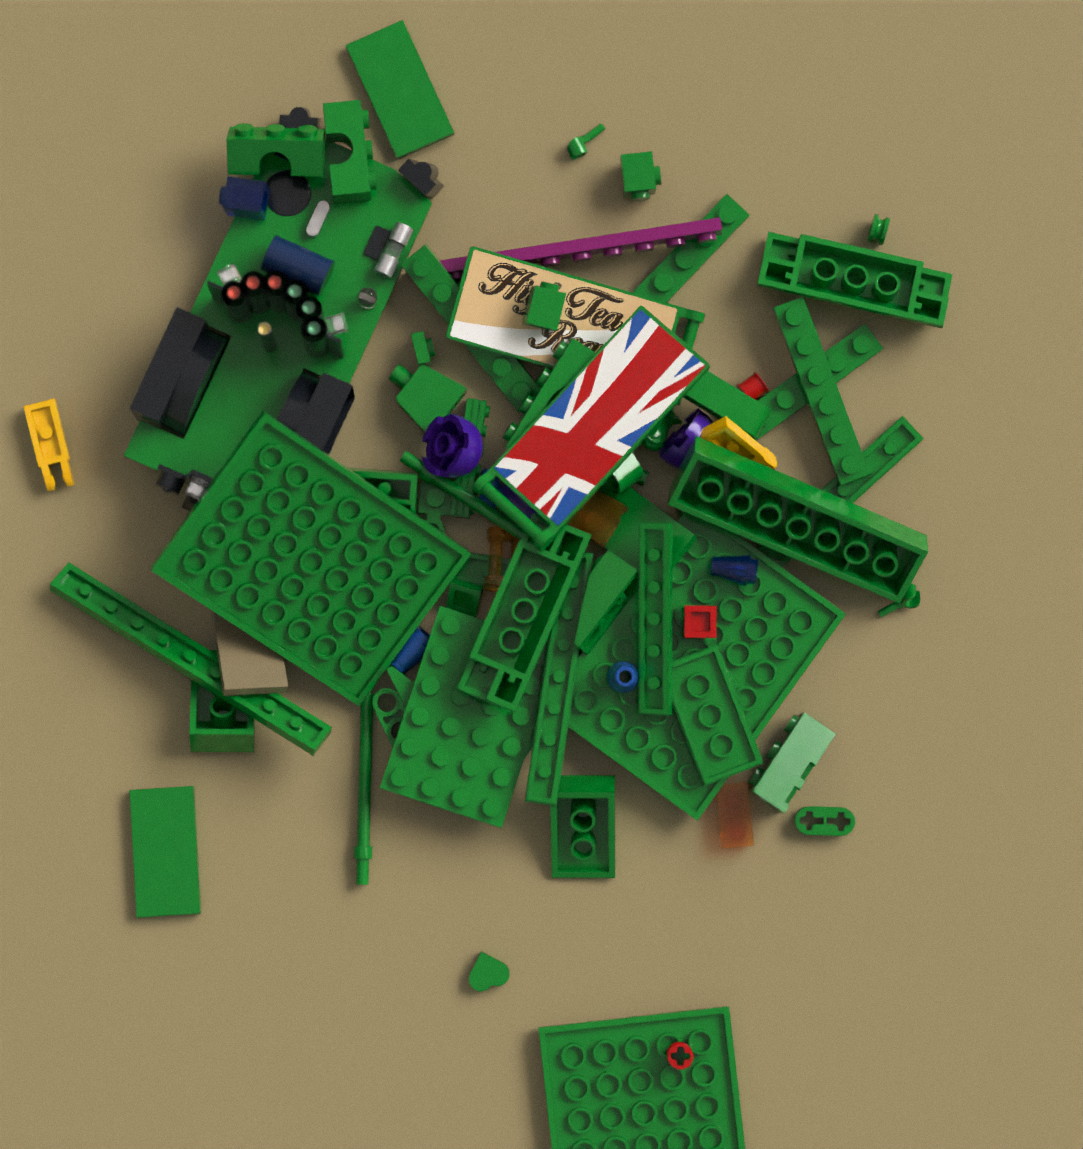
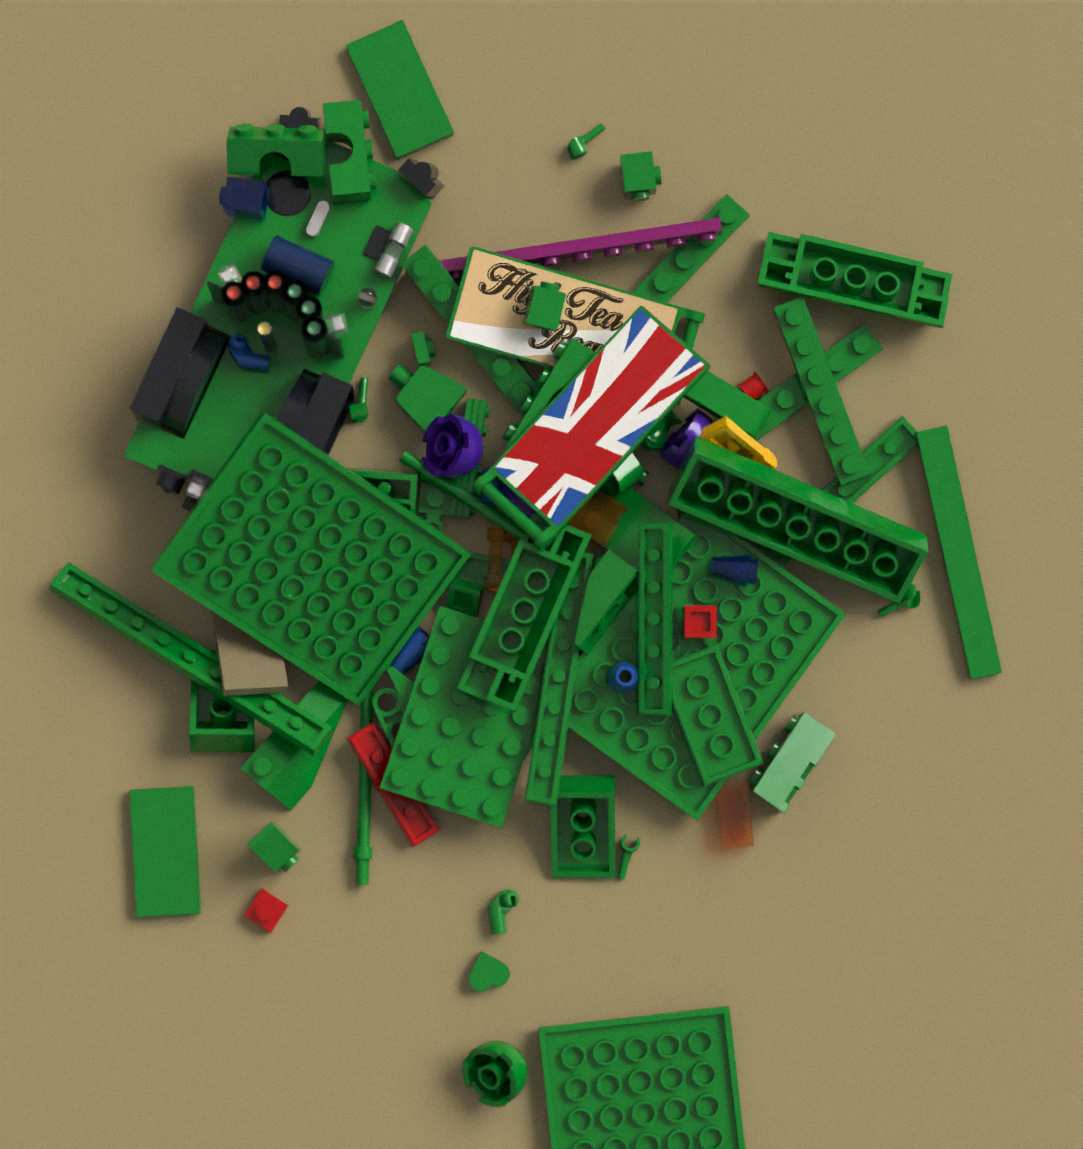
(49, 441): yellow hinge -> none
(244, 355): none -> blue arm
(266, 910): none -> red plate
(275, 847): none -> green slope
(284, 767): none -> green wedge
(359, 411): none -> green hand
(409, 814): none -> red tile
(495, 1072): none -> green cylinder
(499, 907): none -> green arm
(626, 856): none -> green hand
(686, 1061): red axle -> none
(824, 828): green beam -> none
(878, 229): green bush -> none
(958, 552): none -> green tile

